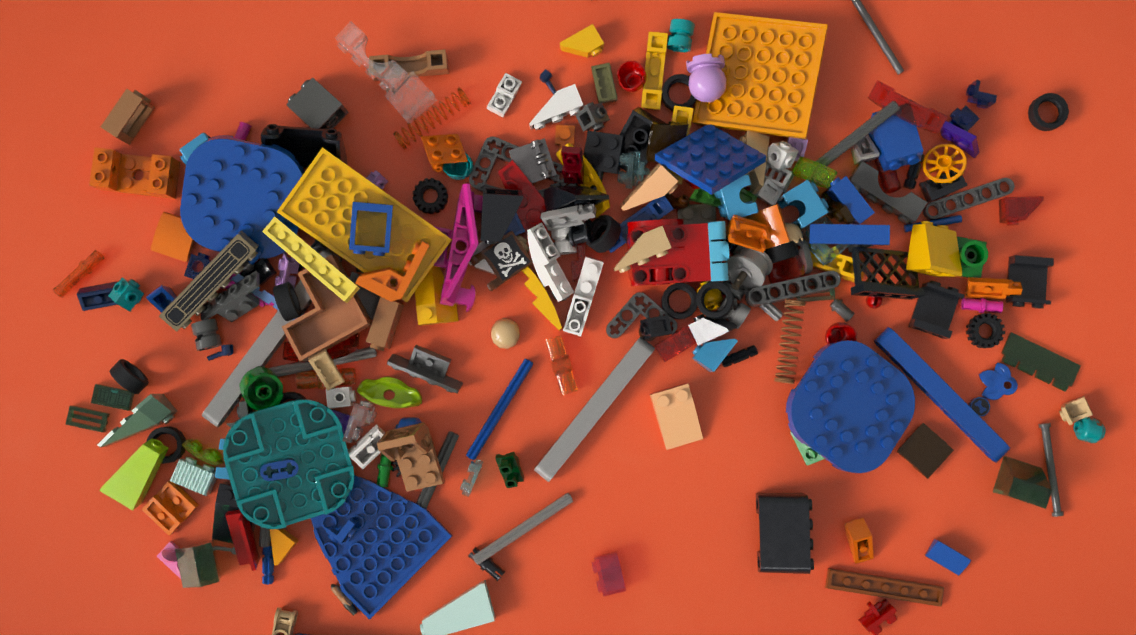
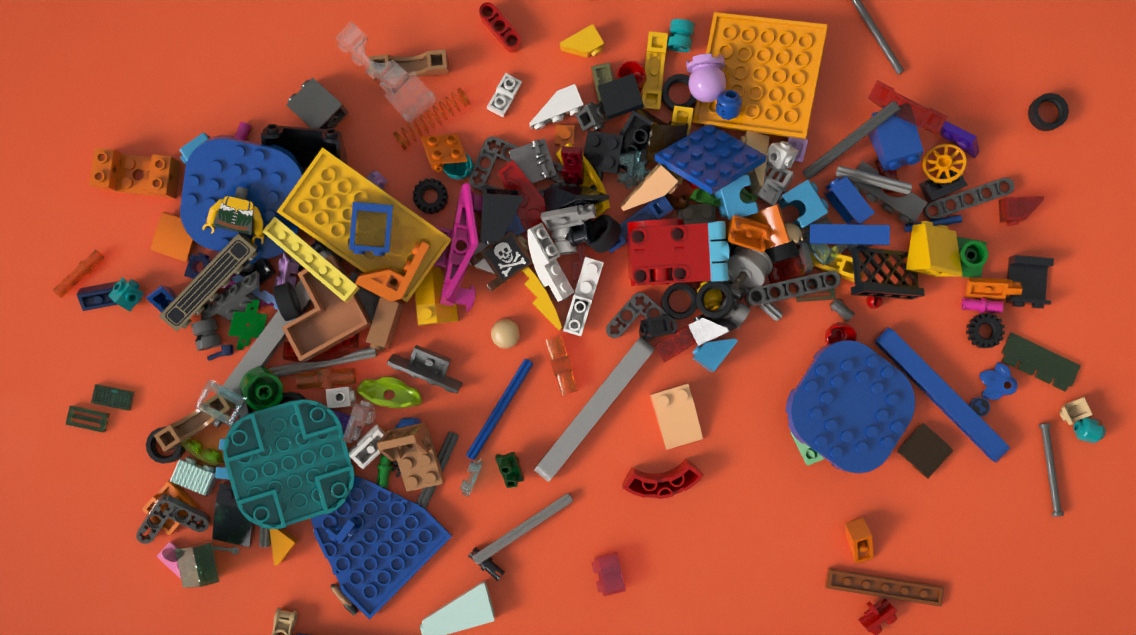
(128, 116): medium nougat window -> none
(129, 376): black tyre -> none
(136, 475): lime slope -> none
(146, 415): sand green wedge -> none
(171, 512): none -> dark grey beam
(187, 427): none -> medium nougat arch
(224, 392): none -> clear light blue tile
(236, 215): none -> torso
(239, 321): none -> green piece
(243, 539): red panel -> none
(267, 566): blue axle -> none
(279, 474): blue beam -> none
(326, 369): tan plate -> none
(496, 19): none -> red beam
(545, 77): dark blue hand -> none
(620, 96): none -> black tile
(648, 244): tan slope -> none
(662, 484): none -> red brick
(728, 104): none -> blue head
(739, 356): black axle -> none
(783, 379): medium nougat piece -> none
(784, 533): black windscreen -> none
(814, 172): clear neon green slope -> none
(838, 210): dark brown hinge -> none
(864, 151): light grey slope -> none
(875, 180): none -> light grey axle
(912, 174): black axle -> none
(935, 310): black panel -> none
(947, 557): blue slope -> none
(963, 118): clear blue brick -> none
(982, 99): clear blue bracket -> none
(1022, 483): slope -> none

